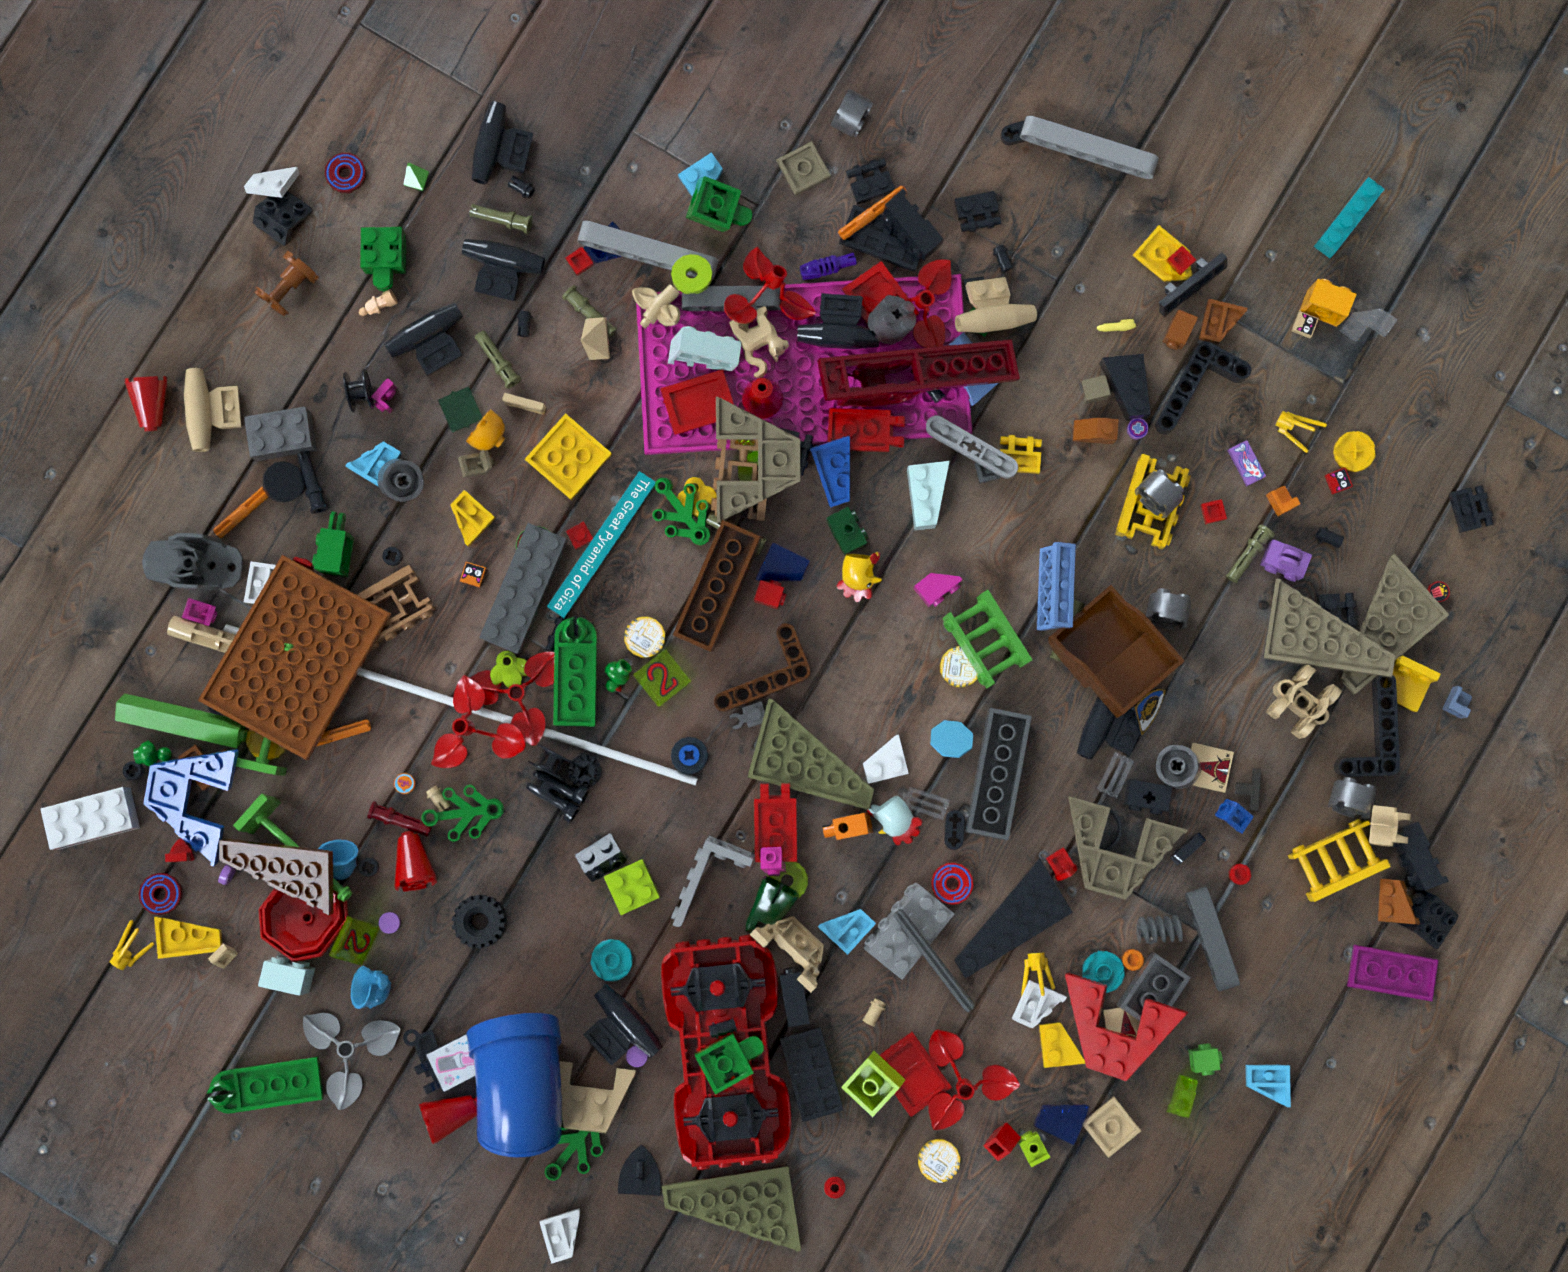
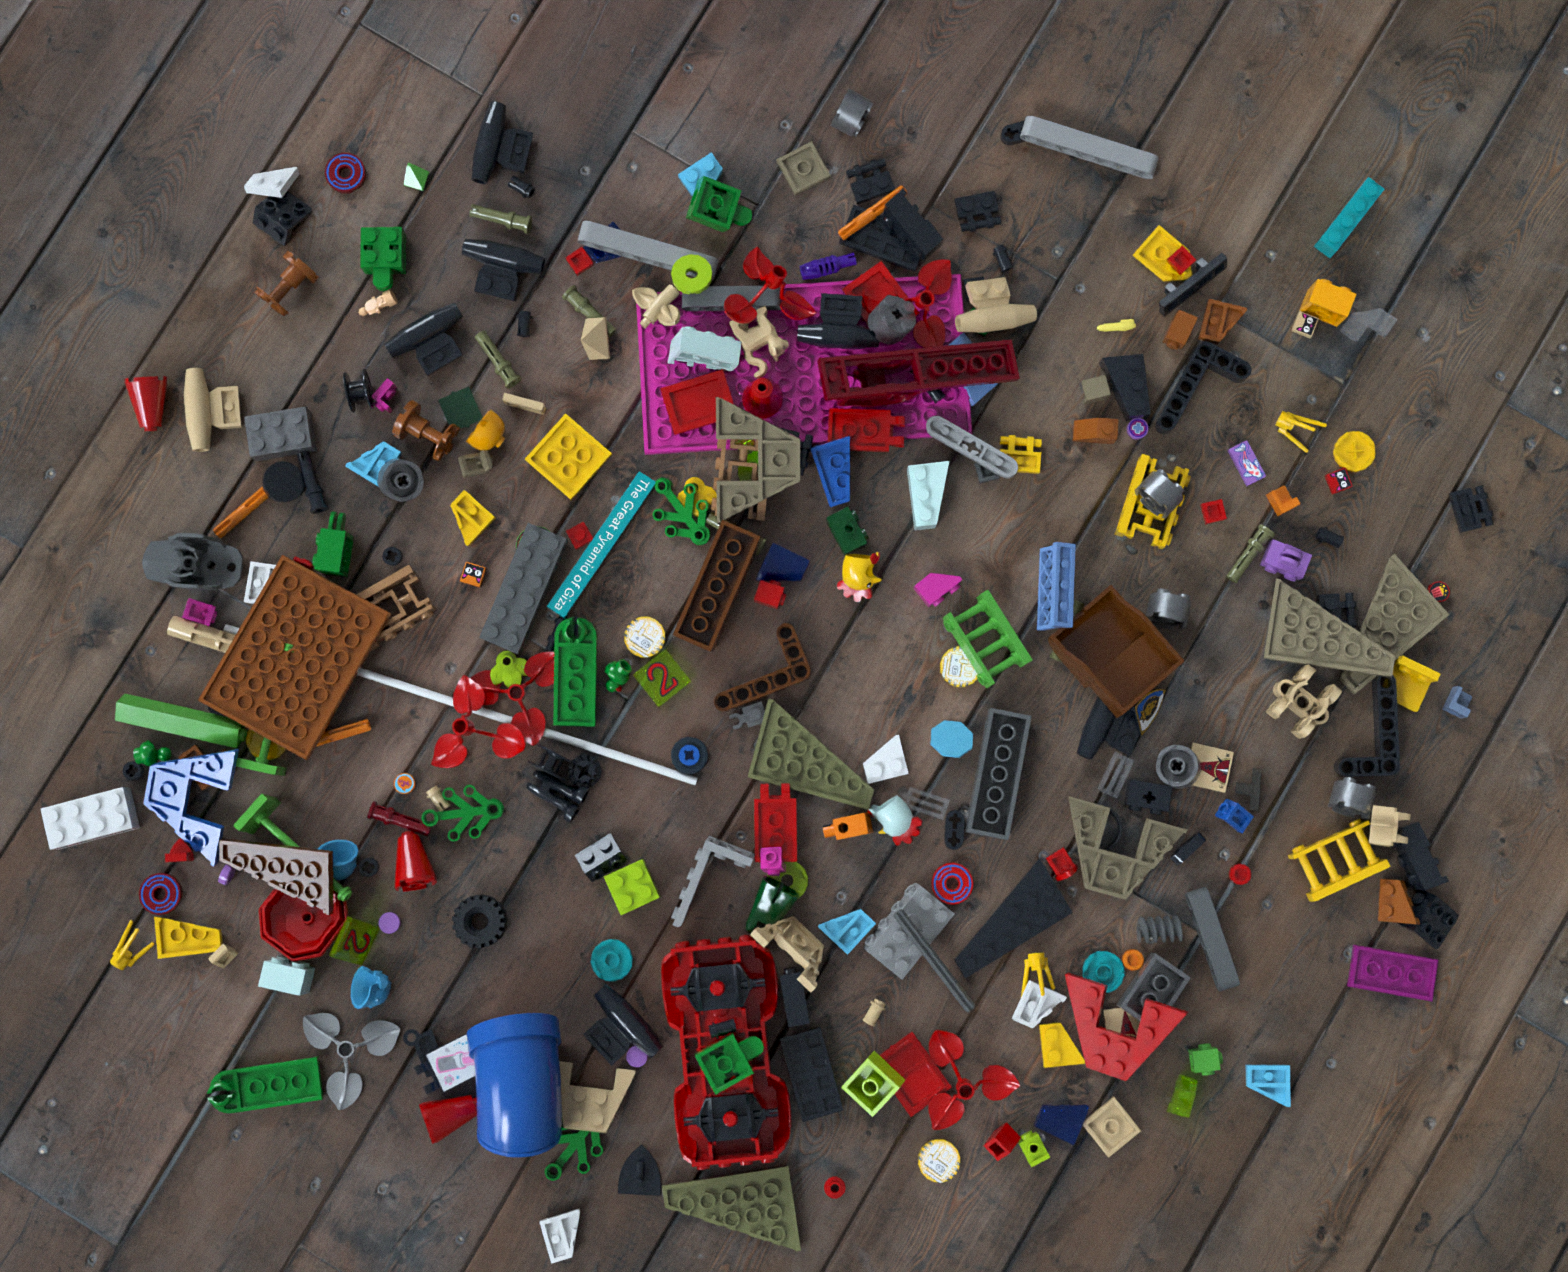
(413, 424): none -> dark orange piece

